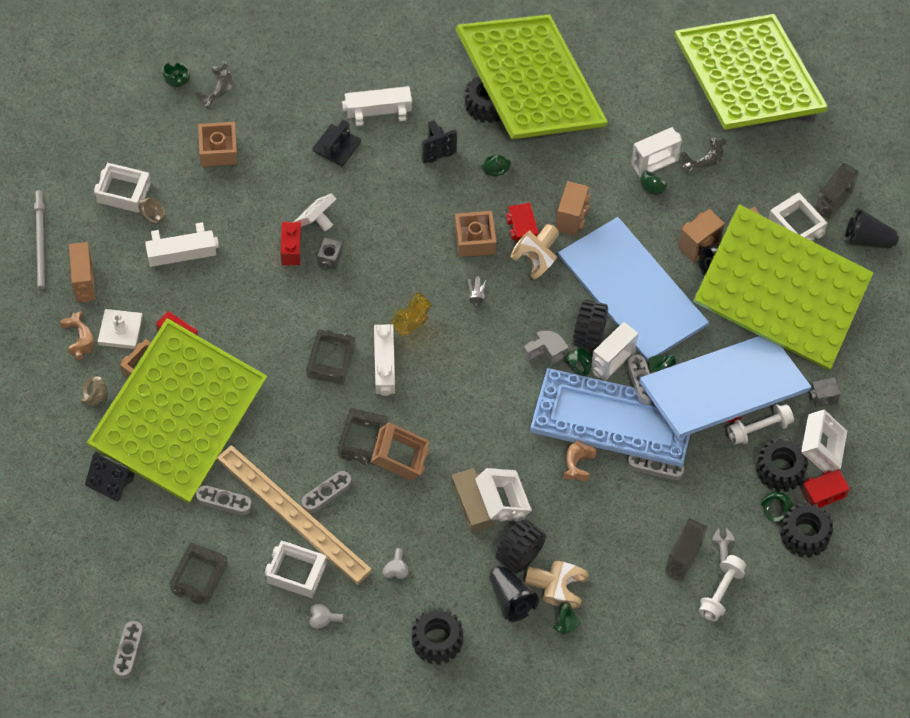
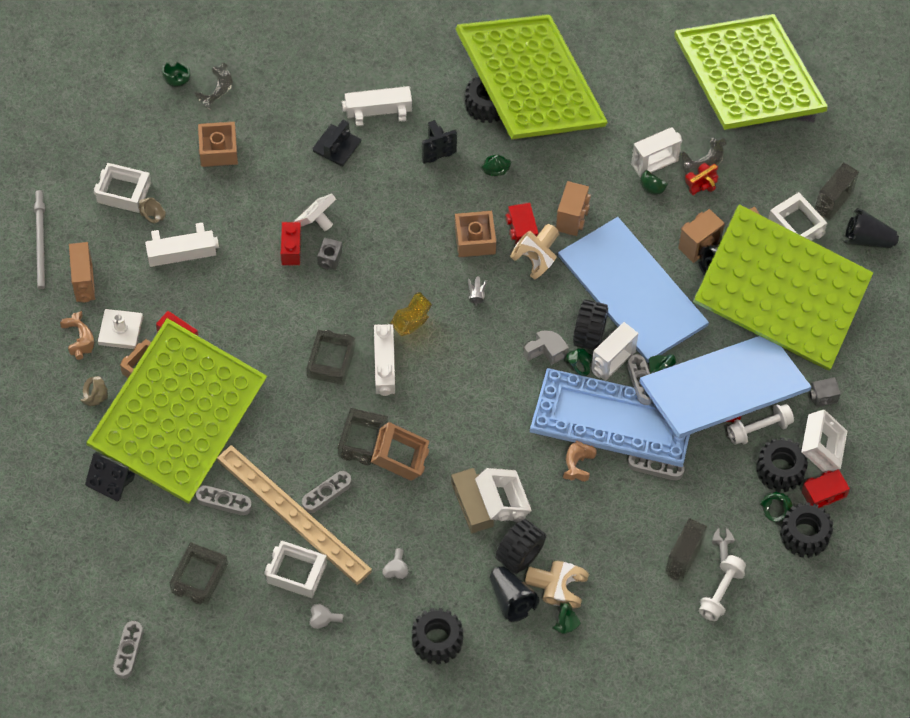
(704, 180): none -> red hips

